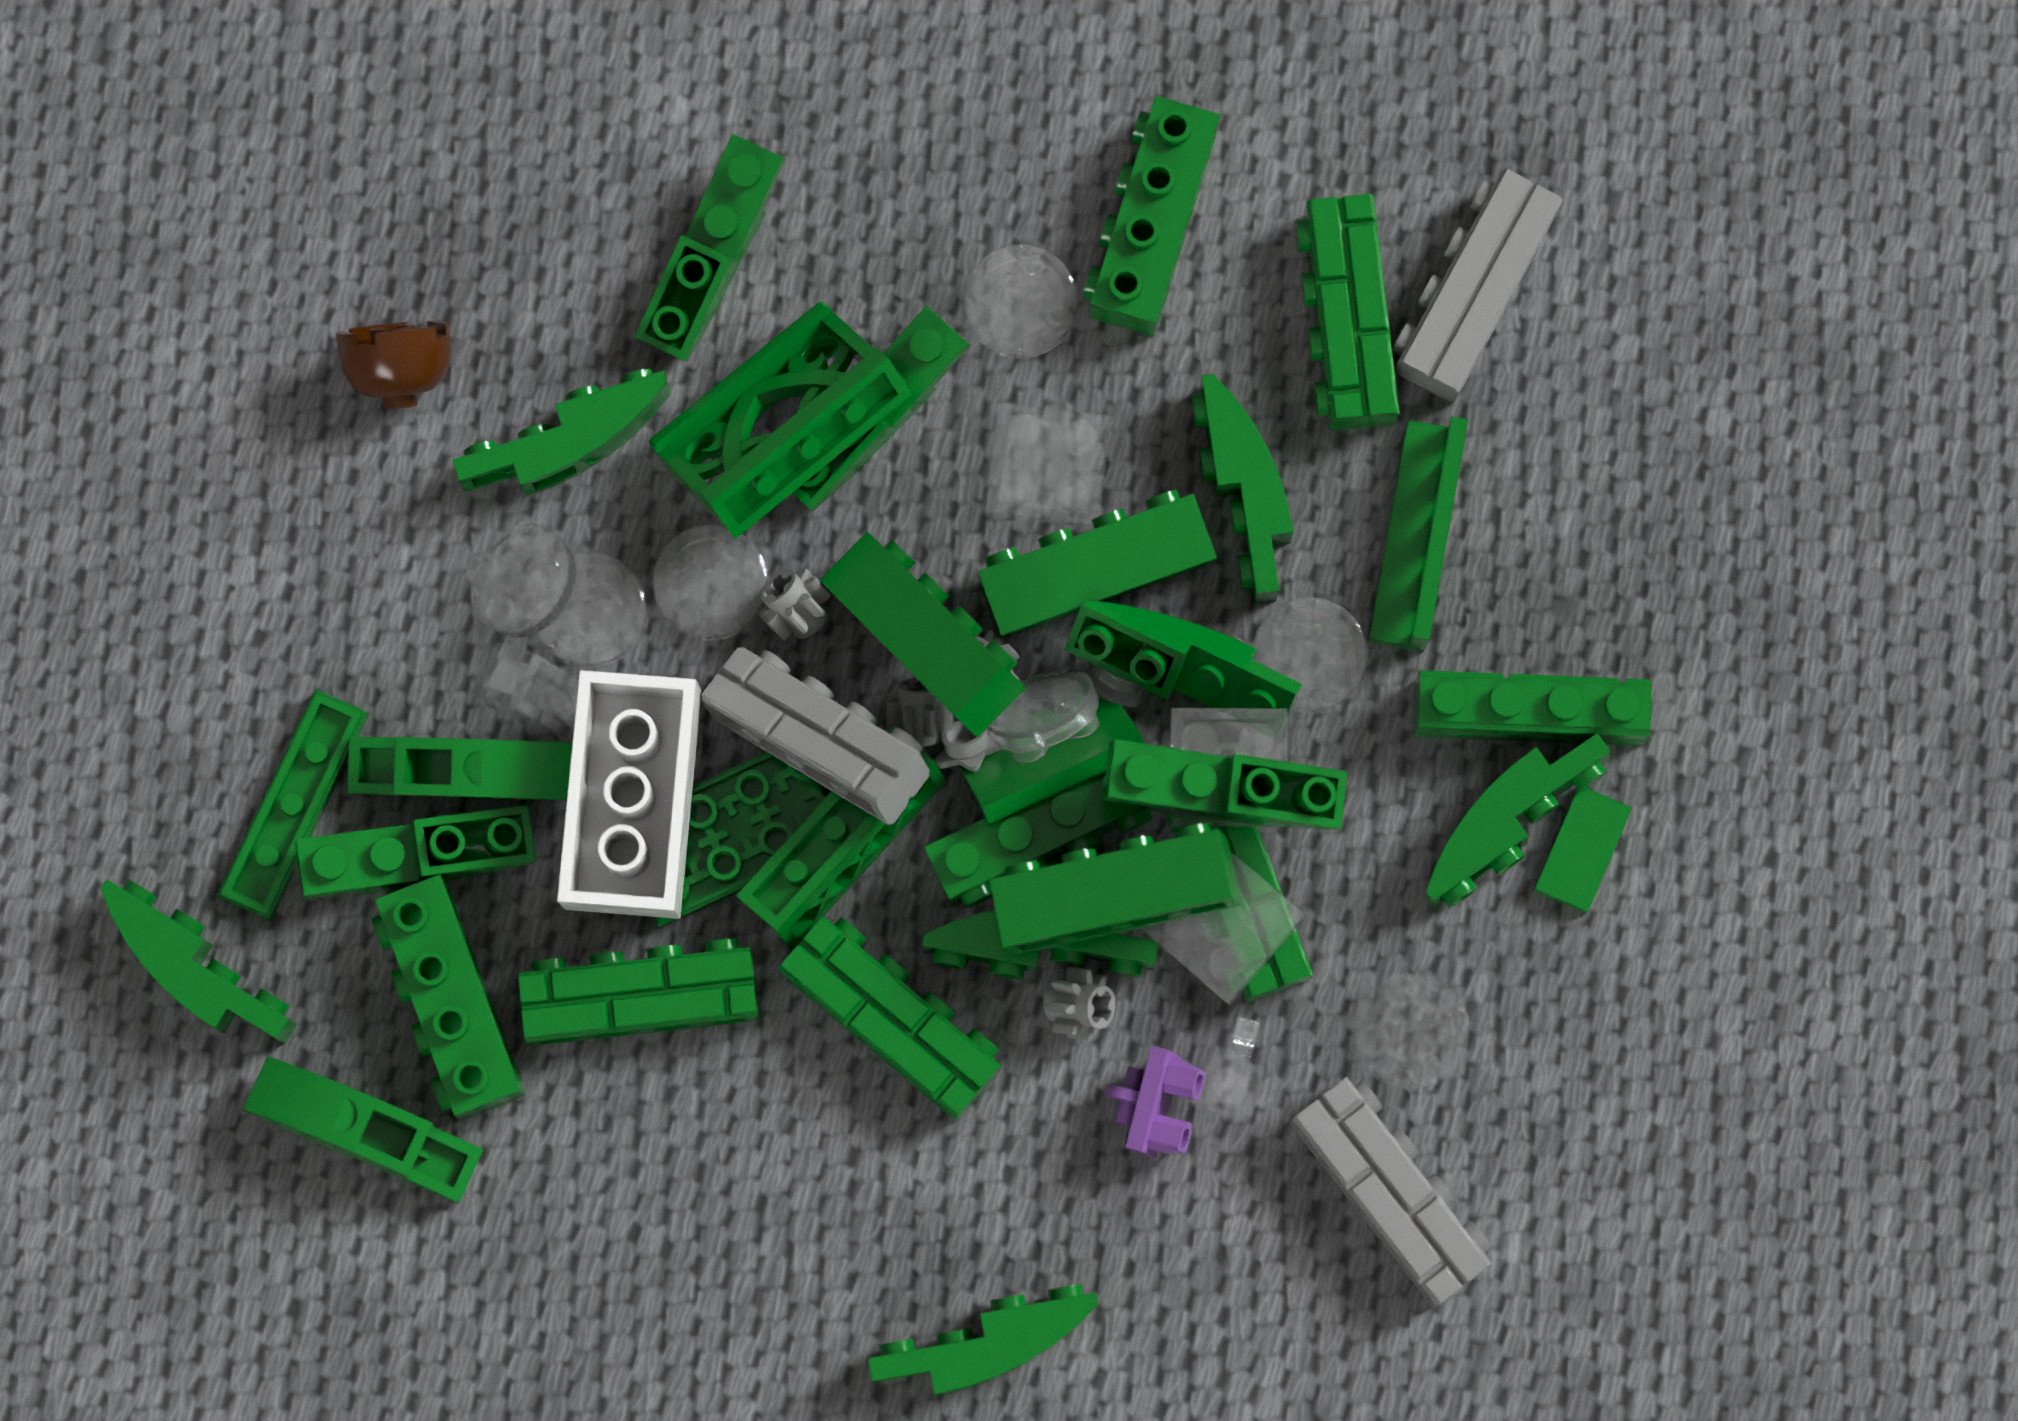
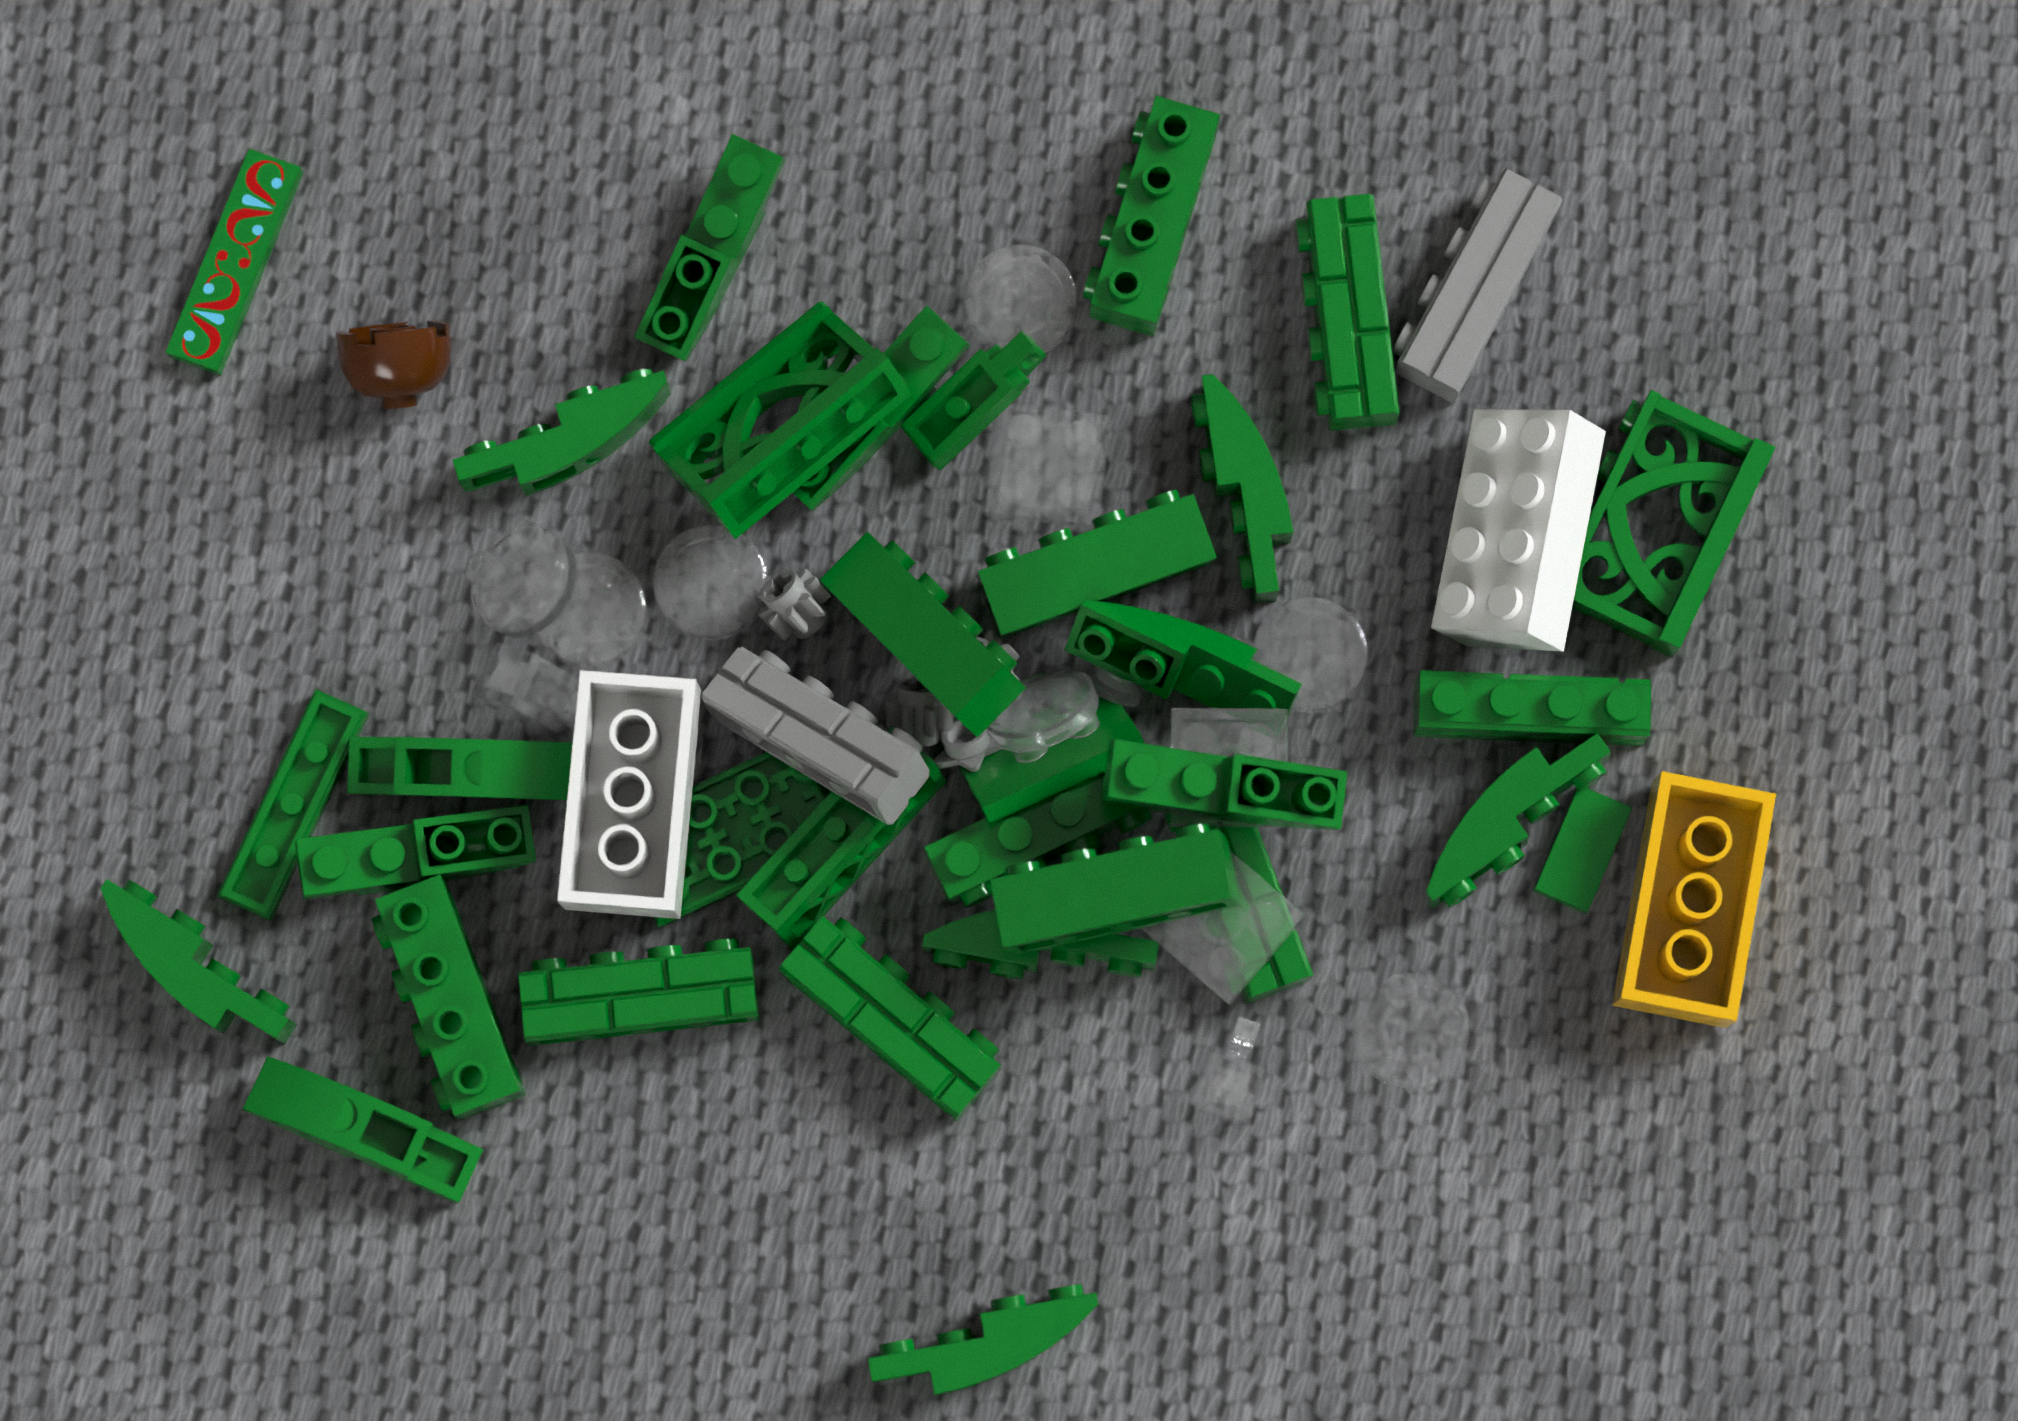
(234, 262): none -> green tile
(972, 399): none -> green hinge
(1079, 1003): light grey gear -> none
(1147, 1099): medium lavender hips -> none
(1391, 1192): light grey brick -> none
(1417, 534): green fence -> none
(1518, 529): none -> white brick
(1694, 900): none -> yellow brick
(1728, 486): none -> green fence

